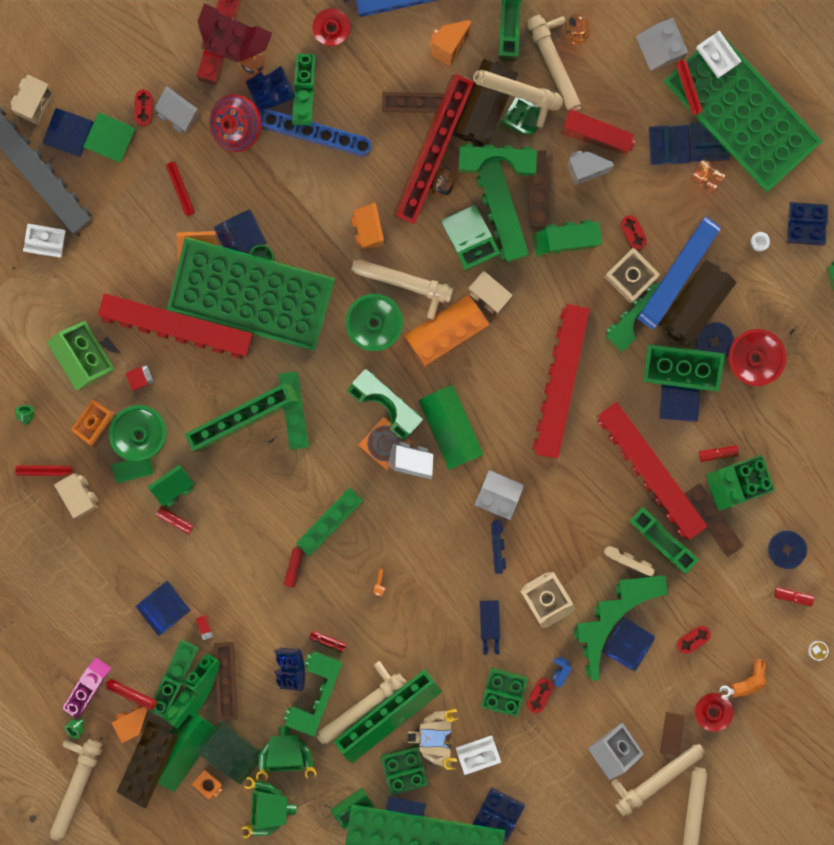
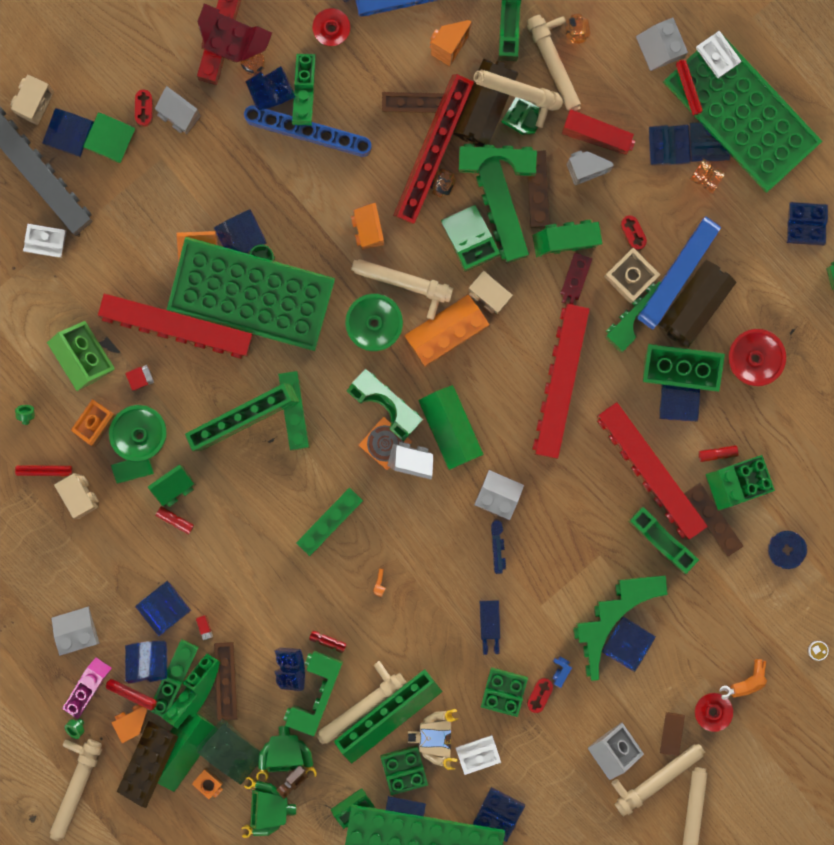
(74, 631): none -> light grey slope
(146, 661): none -> clear blue slope
(180, 189): red axle -> none
(243, 119): dish -> none
(293, 781): none -> reddish brown plate
(294, 564): red piece -> none
(547, 599): tan slope -> none
(575, 277): none -> dark red hinge
(628, 560): tan hinge -> none
(691, 636): red beam -> none
(715, 330): clear blue plate -> none
(760, 241): white tile -> none
(796, 597): red piece -> none

